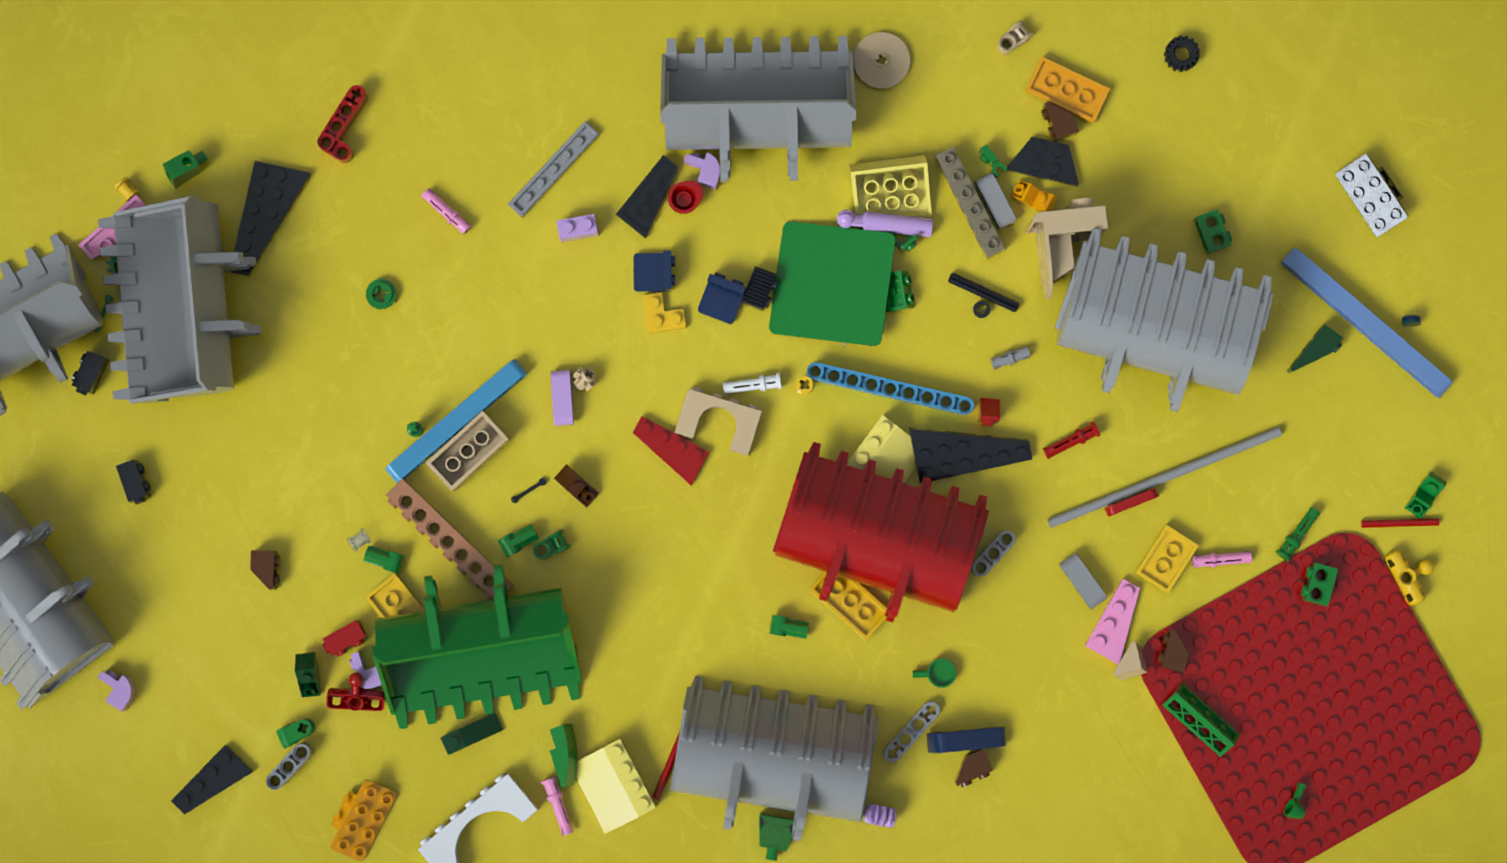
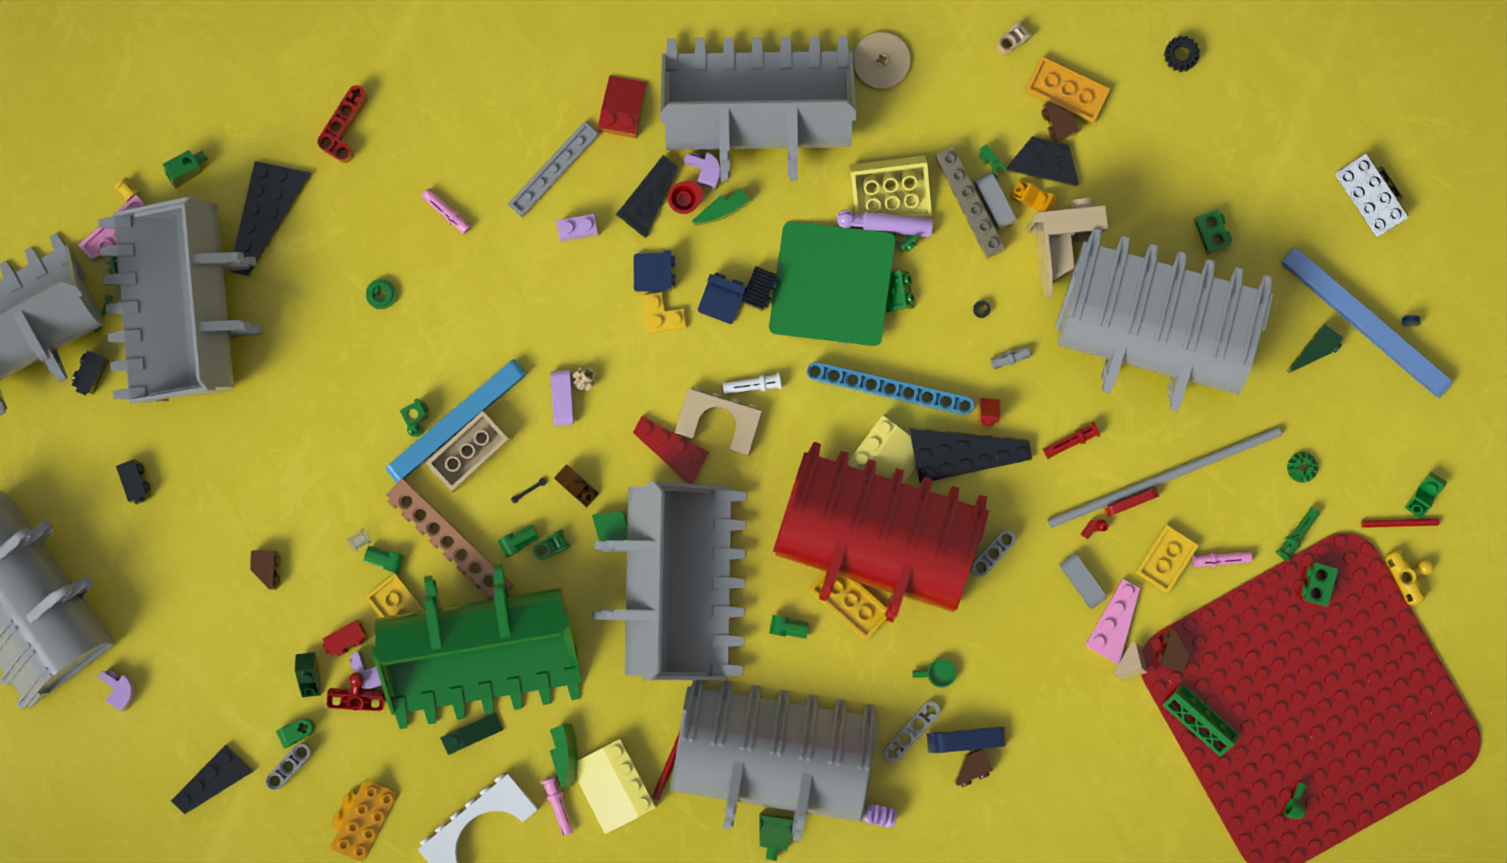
(420, 407): none -> green bracket
(611, 526): none -> green torso
(622, 106): none -> red slope
(679, 581): none -> light grey piece
(722, 208): none -> green slope
(804, 379): yellow bush -> none
(983, 292): black axle -> none
(1094, 526): none -> red arm
(1298, 475): none -> green gear

